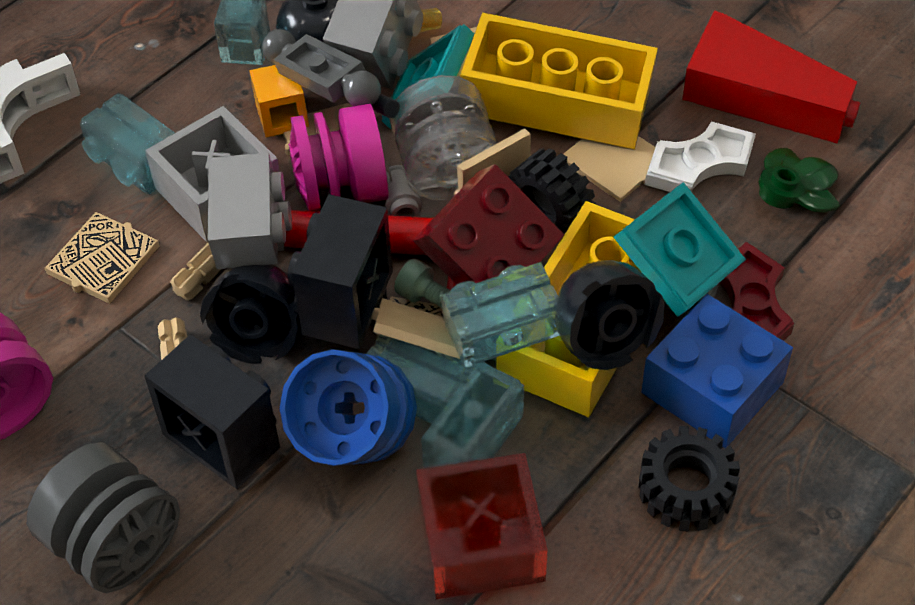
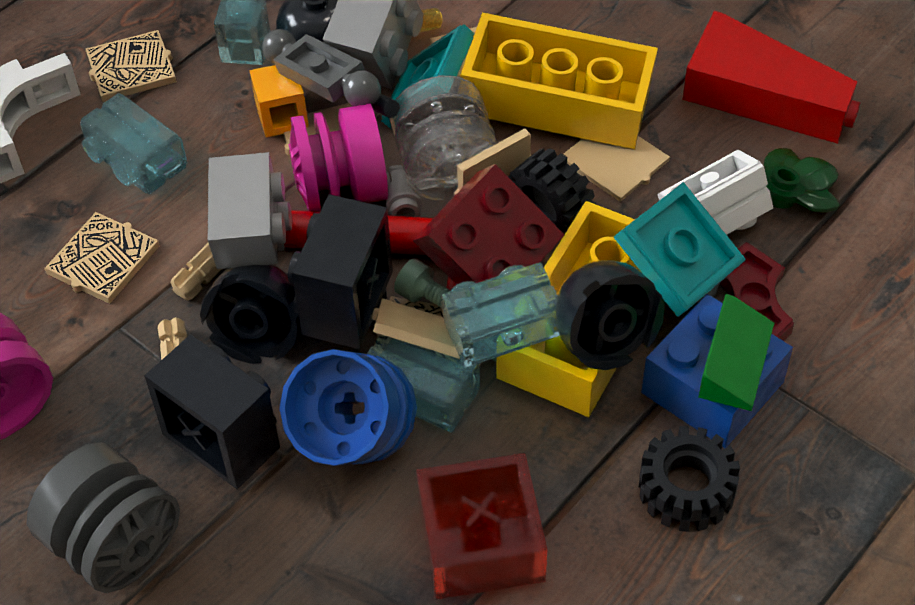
(130, 65): none -> tan piece
(182, 162): light grey brick -> none
(475, 419): clear light blue brick -> none
(712, 153): white tile -> none
(731, 191): none -> white brick
(736, 355): none -> green slope

